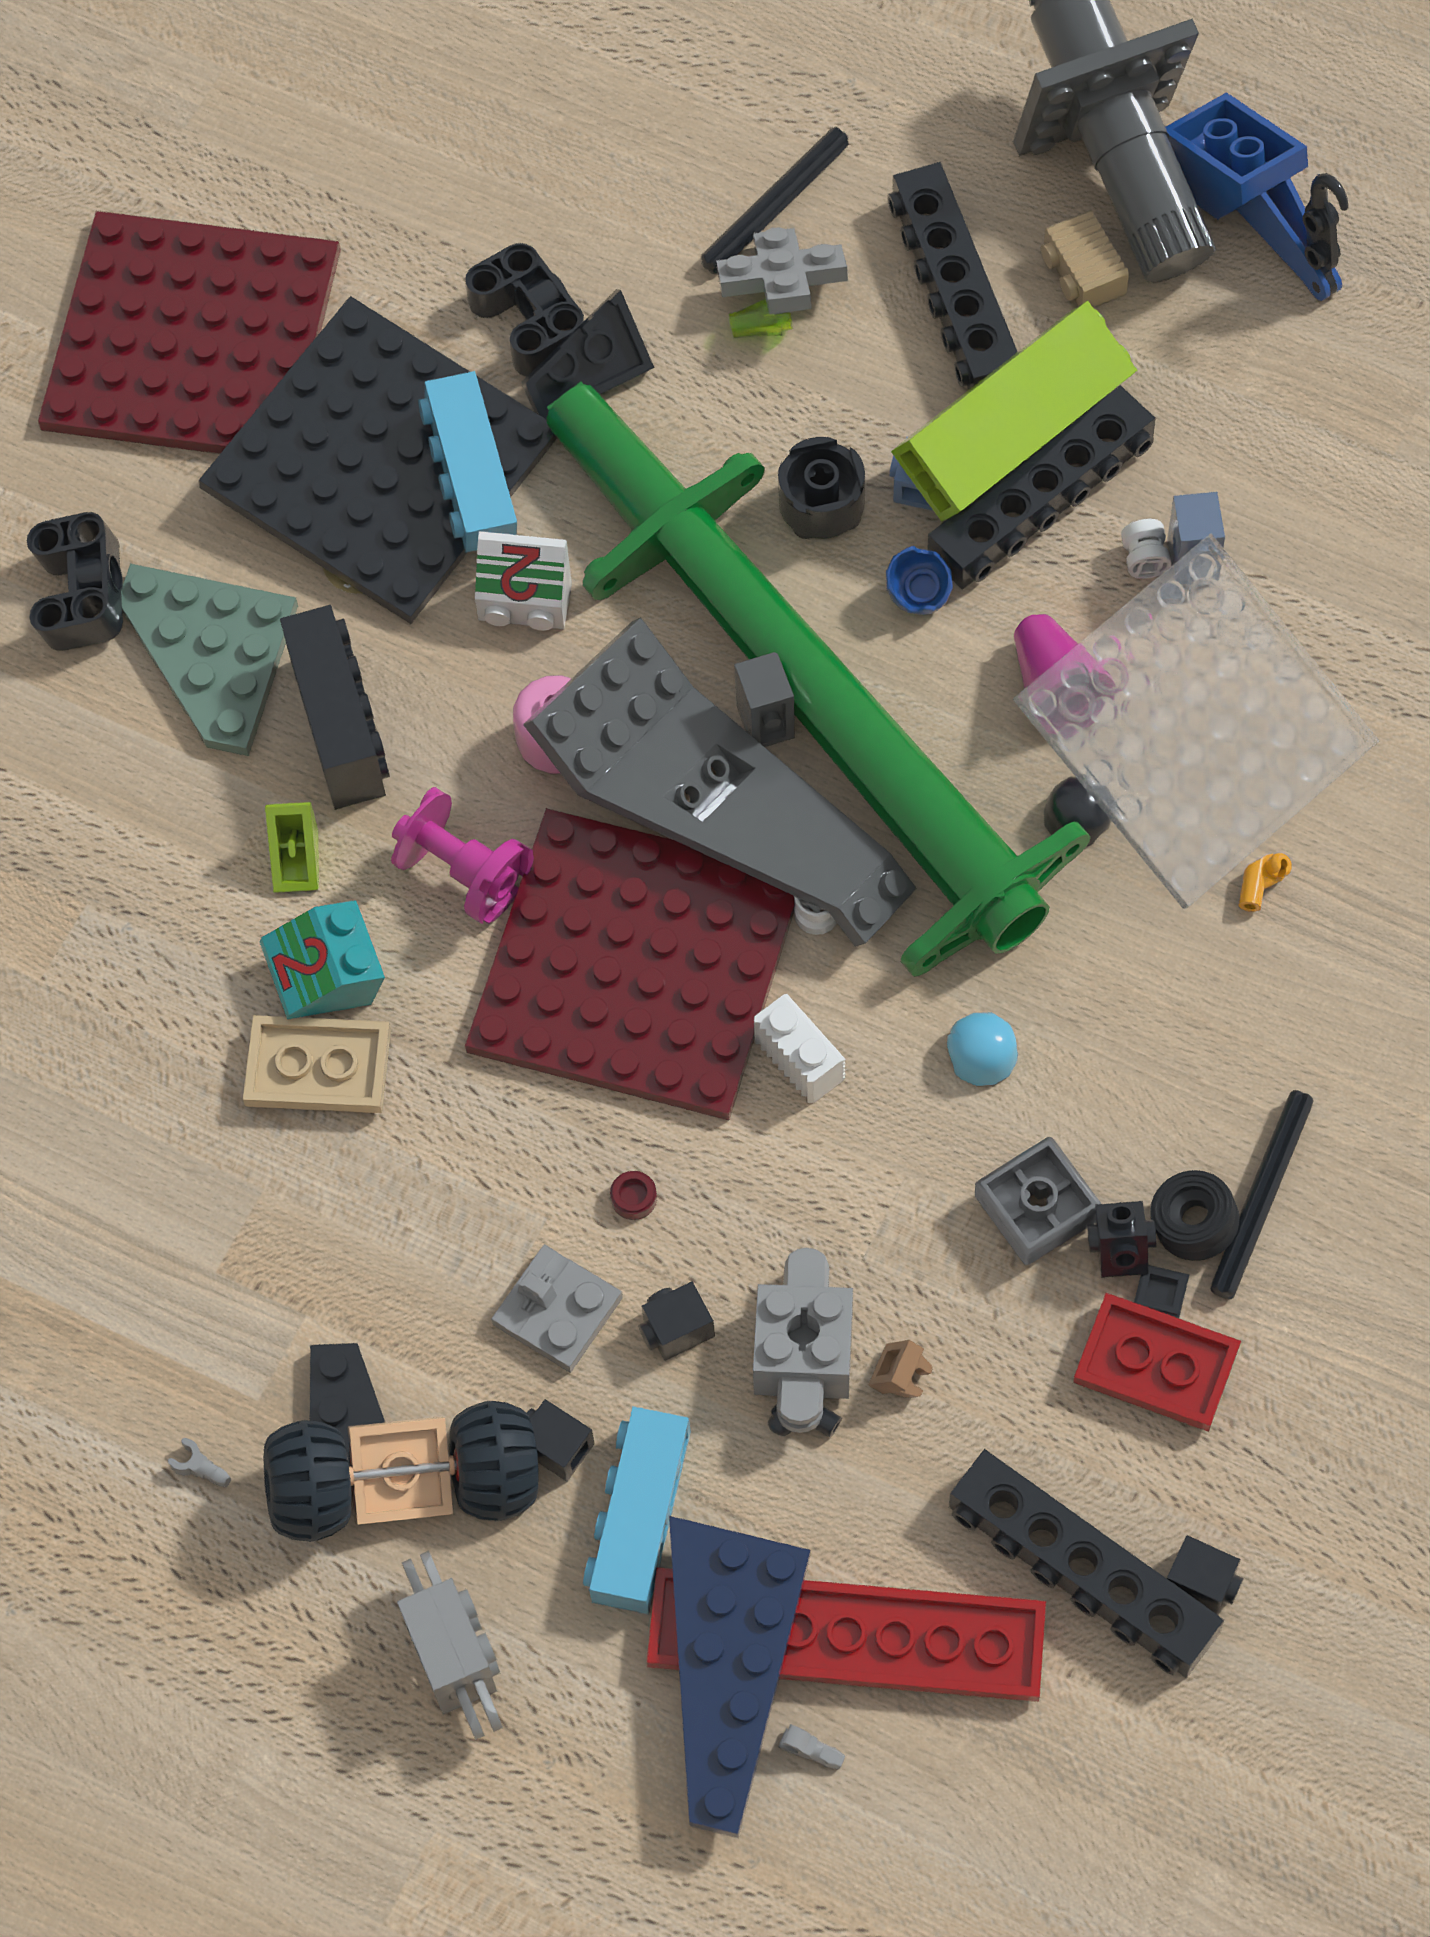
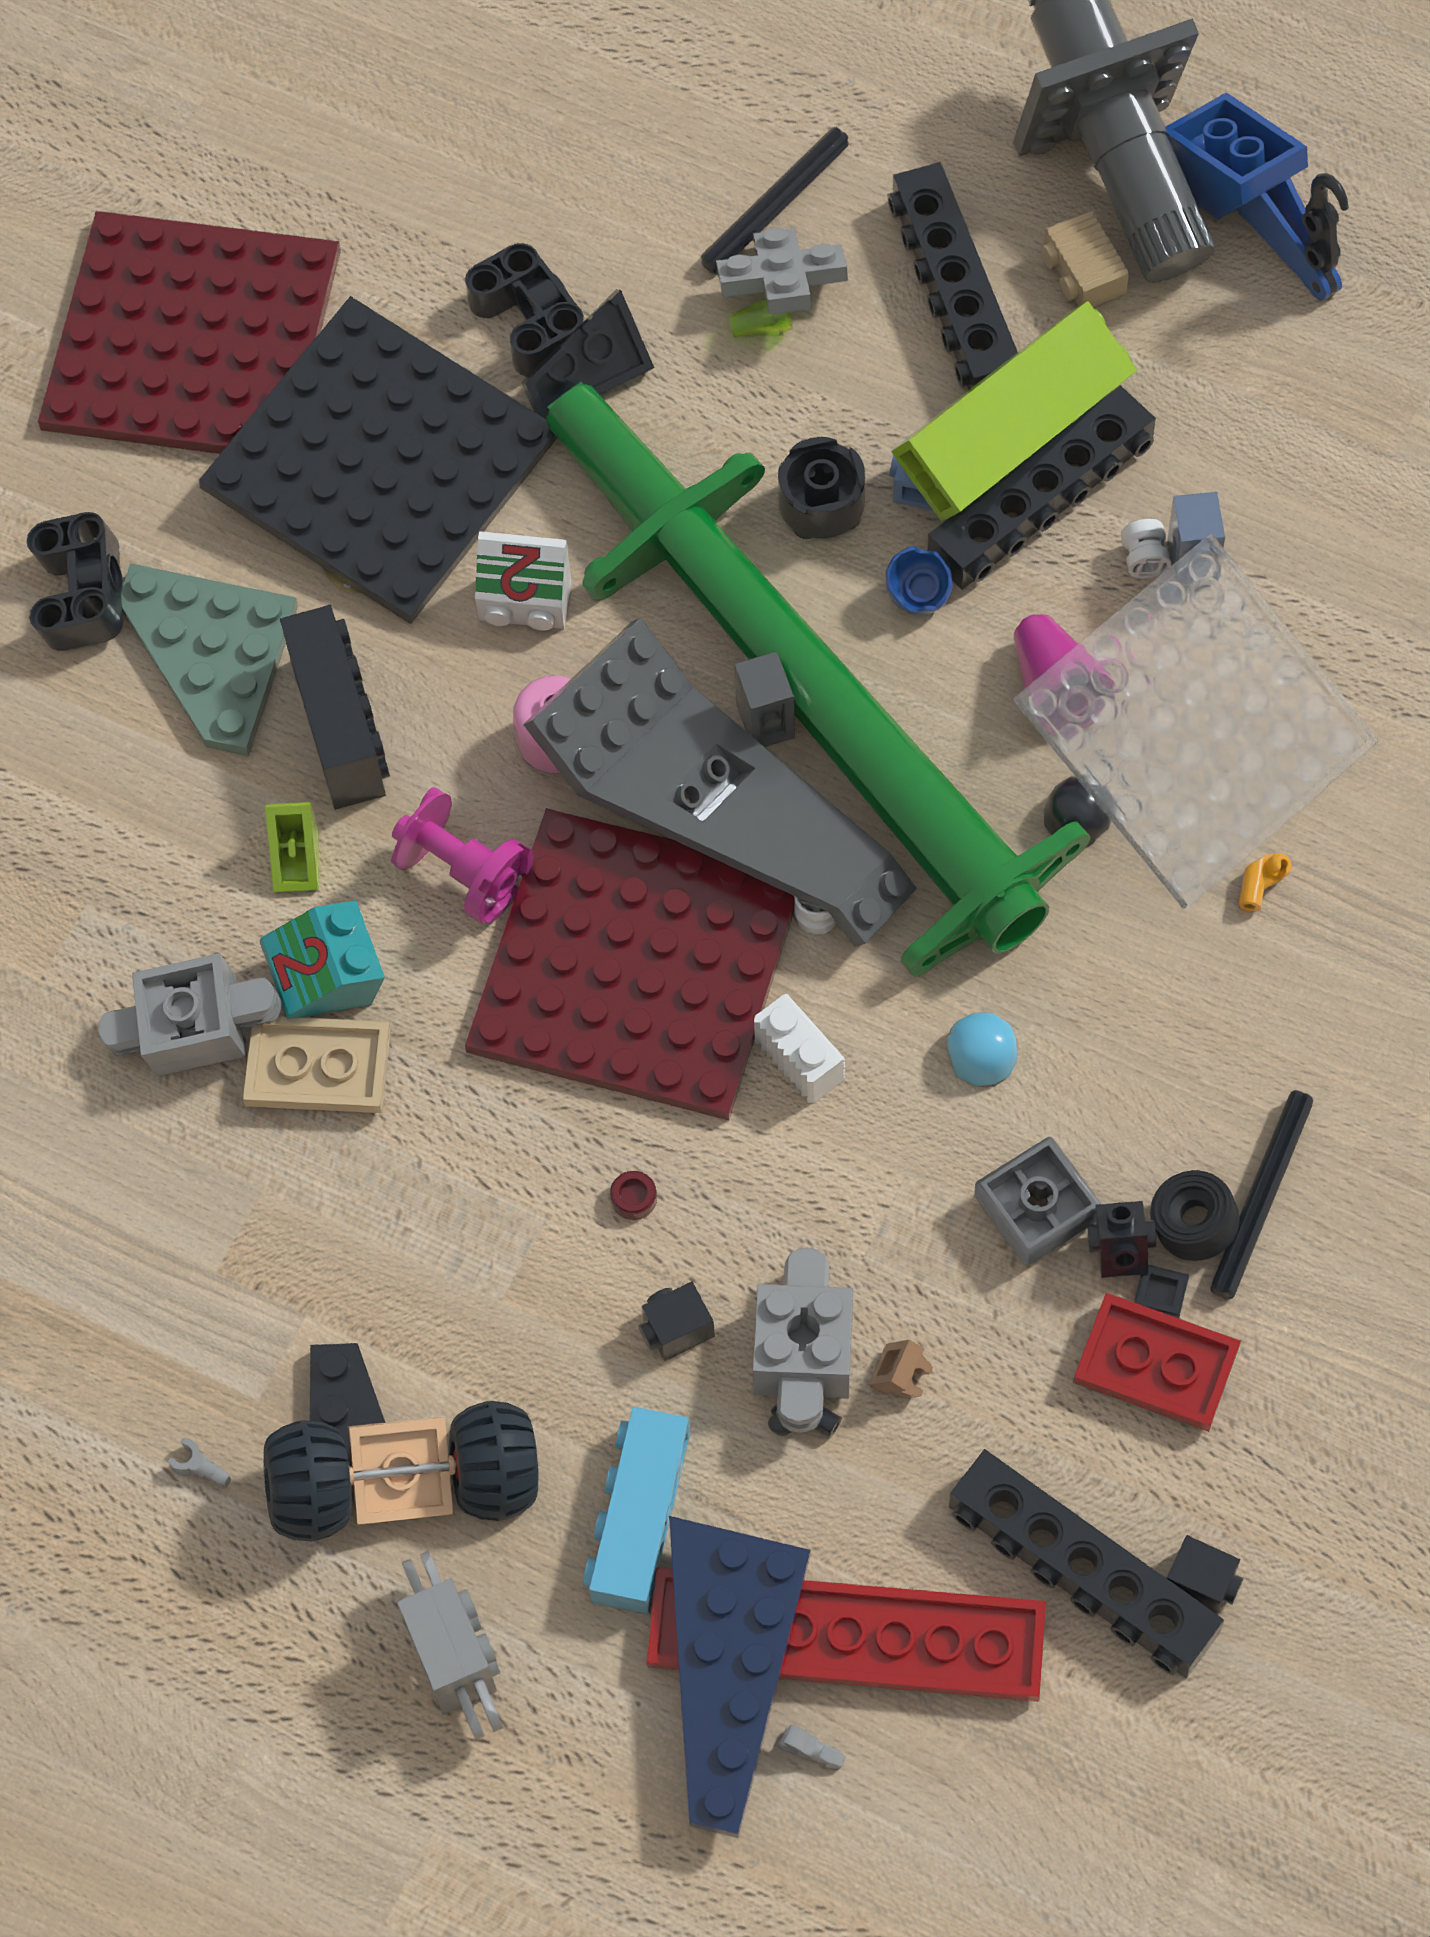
(186, 995): none -> light grey brick
(468, 458): medium azure brick -> none
(557, 1308): light grey hinge -> none
(559, 1439): black brick -> none

